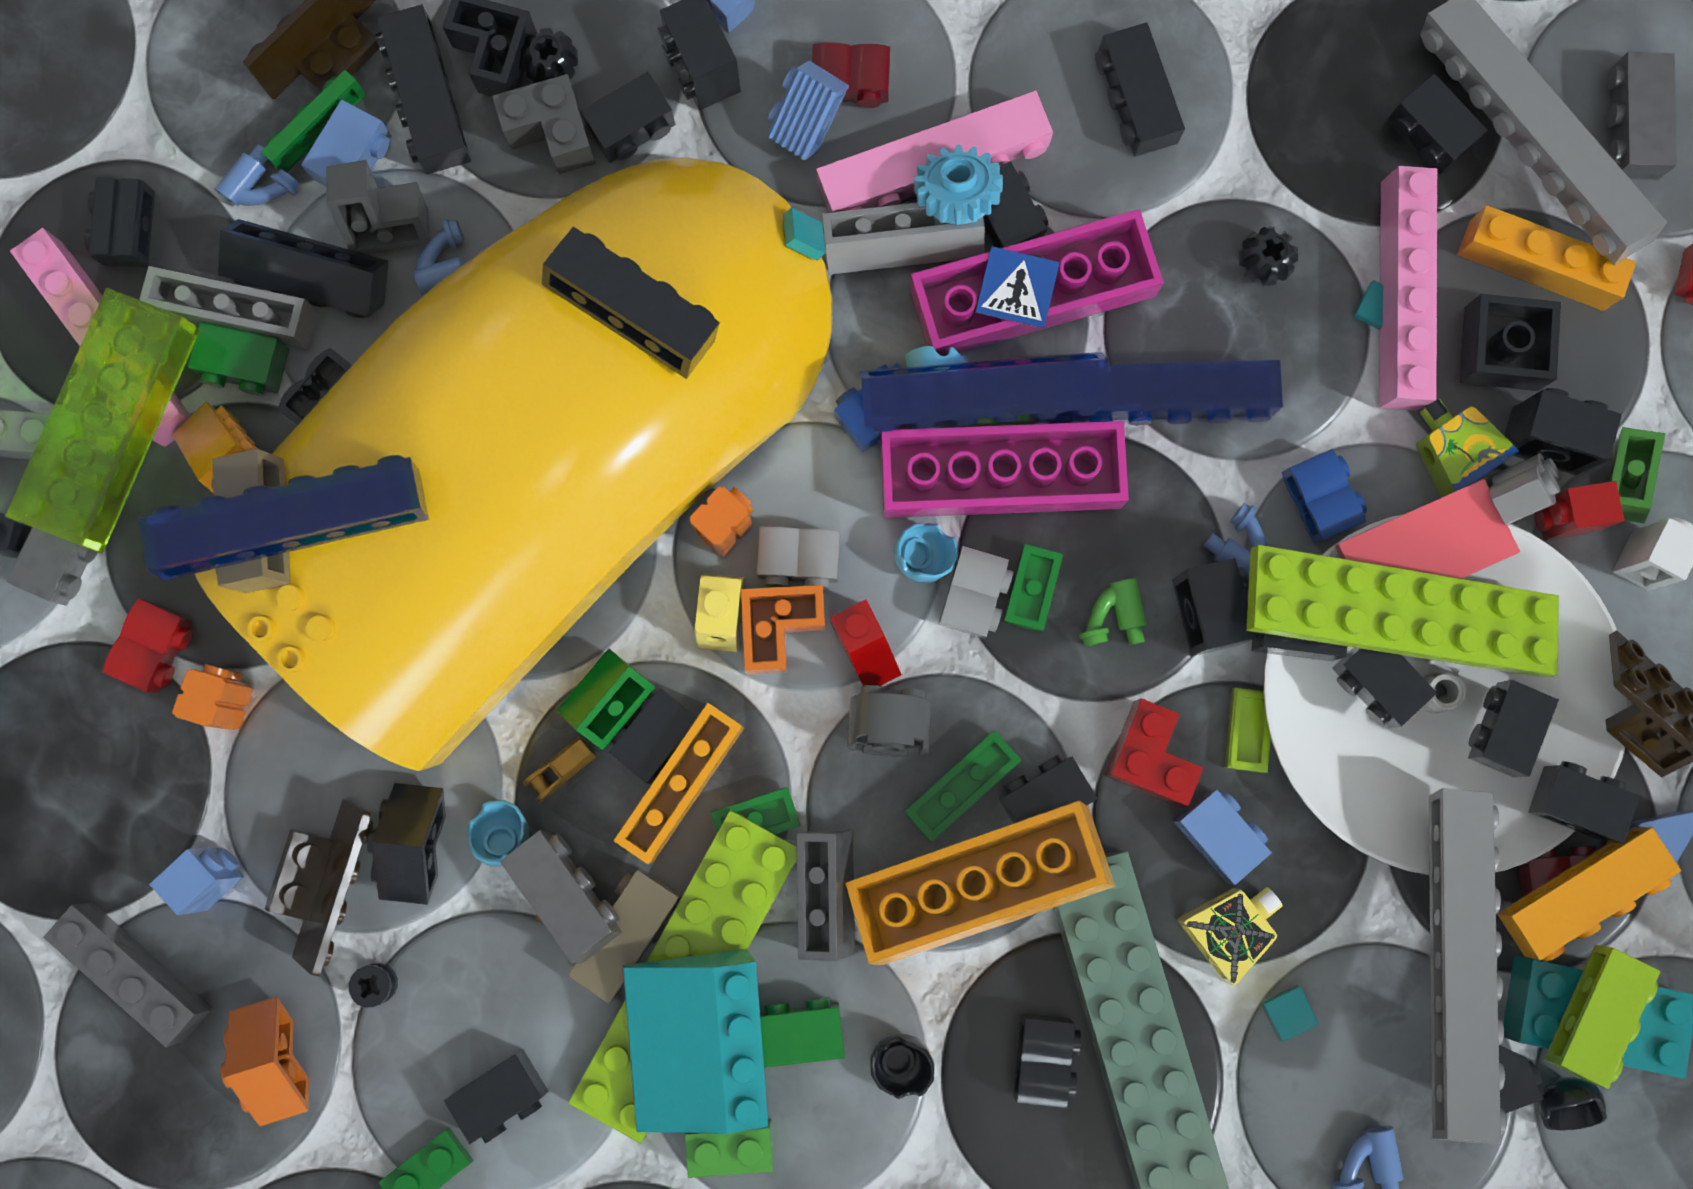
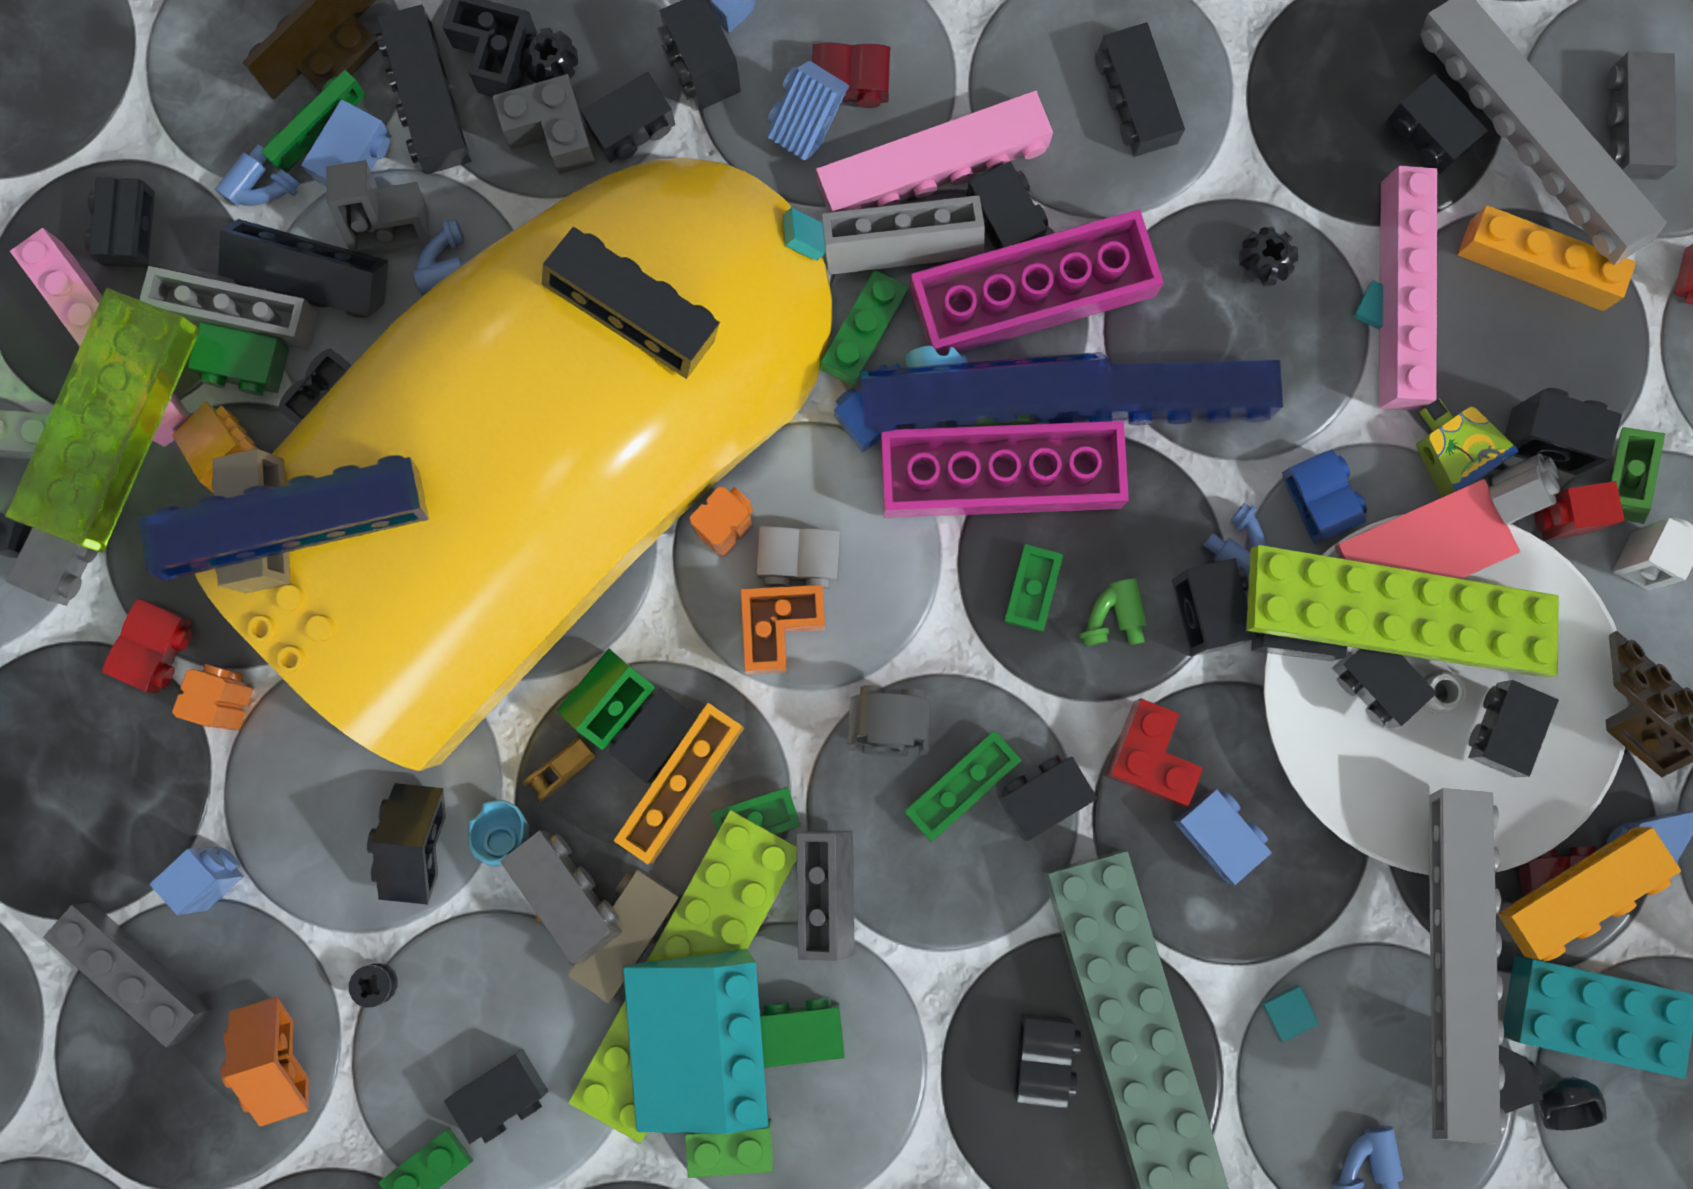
(315, 881): dark brown bracket -> none
(719, 612): light yellow torso -> none
(864, 328): none -> green plate
(865, 645): red slope -> none
(902, 1066): black hair -> none
(925, 552): medium azure hair -> none
(958, 185): medium azure gear -> none
(974, 593): light grey brick -> none
(980, 884): light orange brick -> none
(1017, 287): blue sticker -> none
(1233, 930): torso -> none
(1247, 732): lime tile -> none
(1510, 342): black brick -> none
(1584, 803): black brick -> none
(1603, 1016): lime brick -> none

